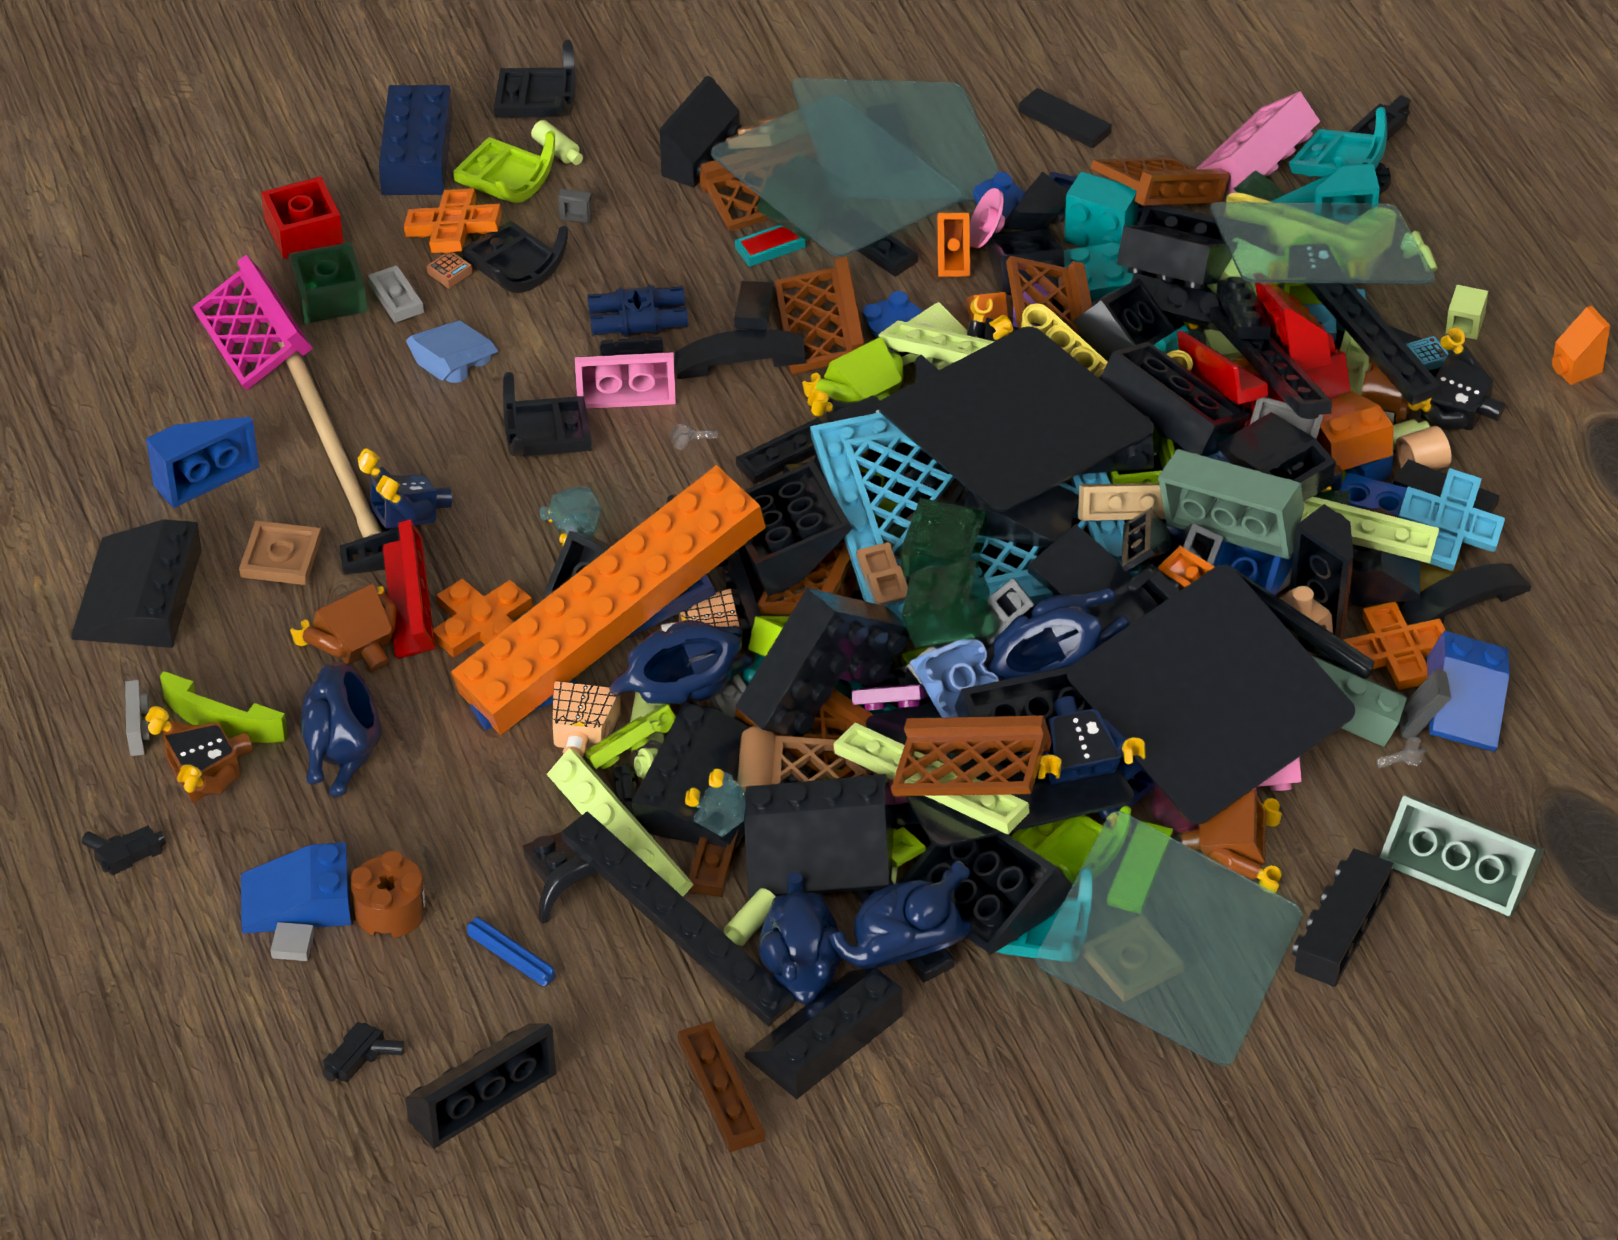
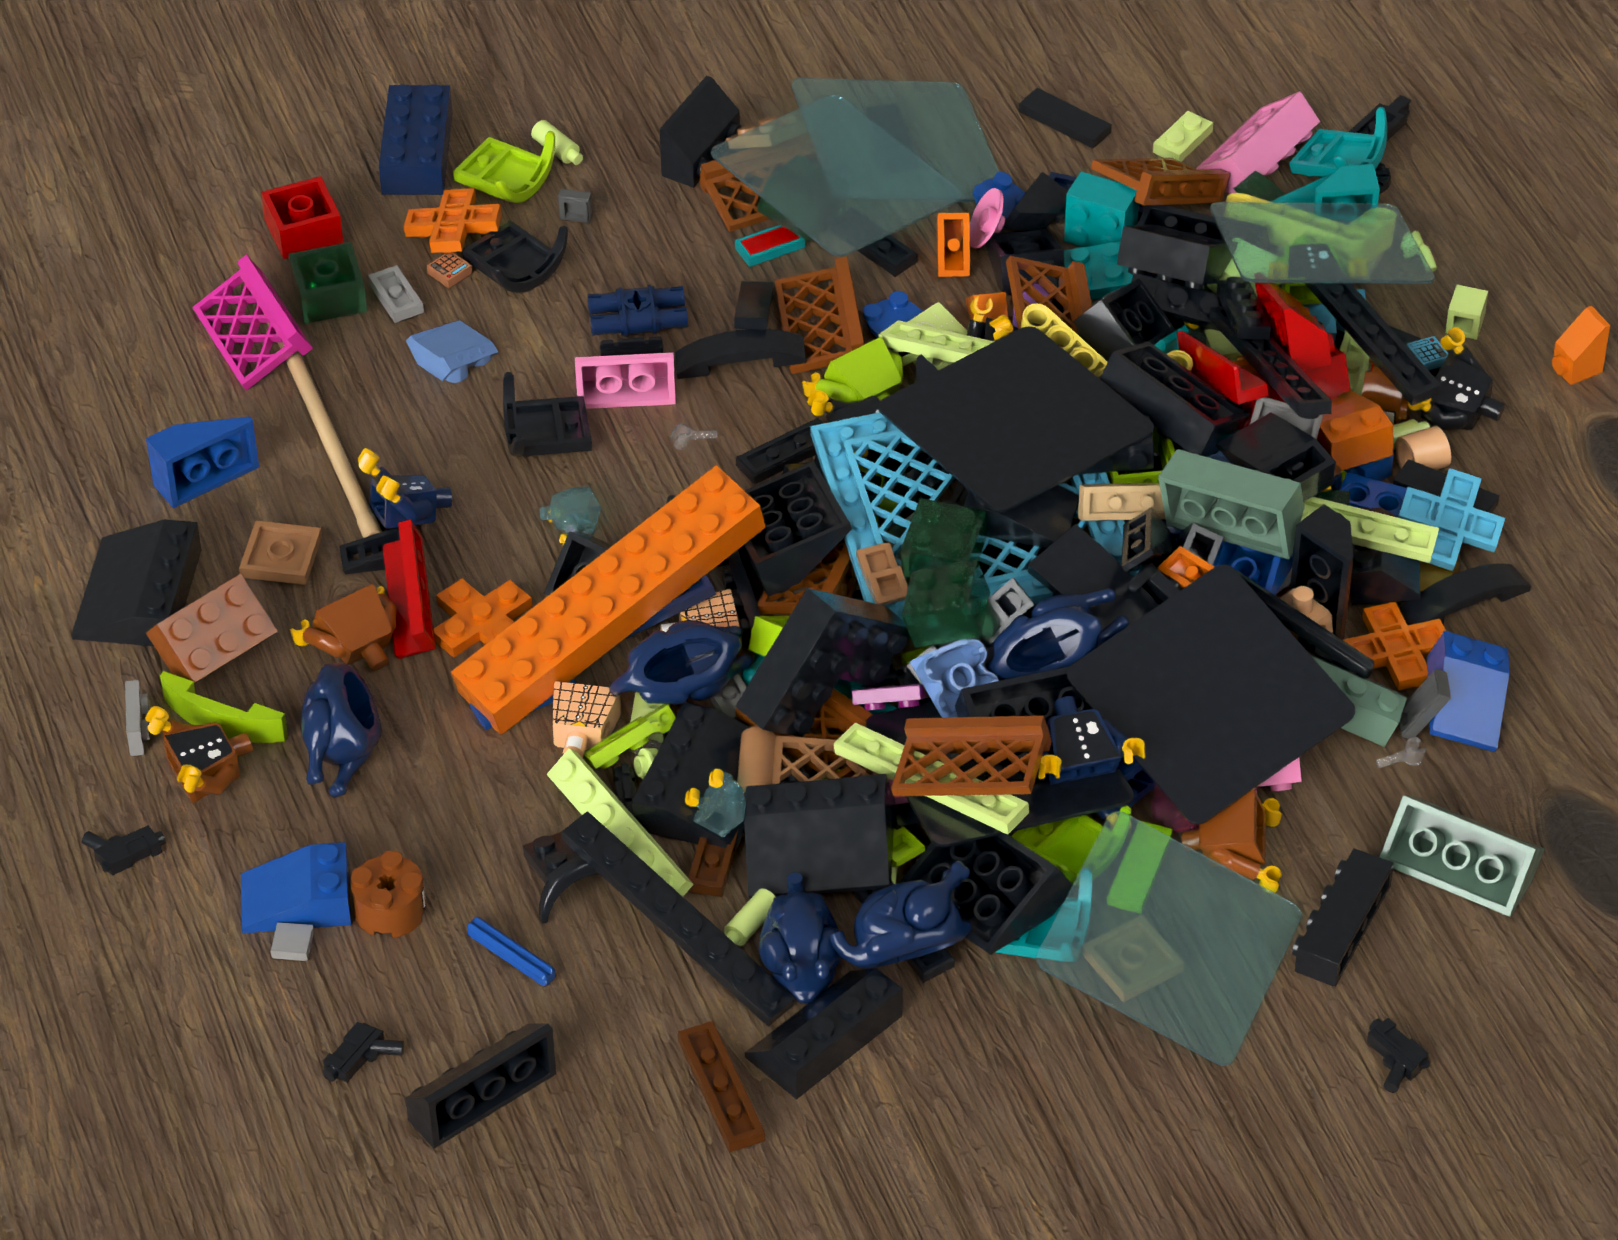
(212, 631): none -> brick
(537, 90): black piece -> none
(1183, 136): none -> yellowish green plate
(1400, 1054): none -> black piece

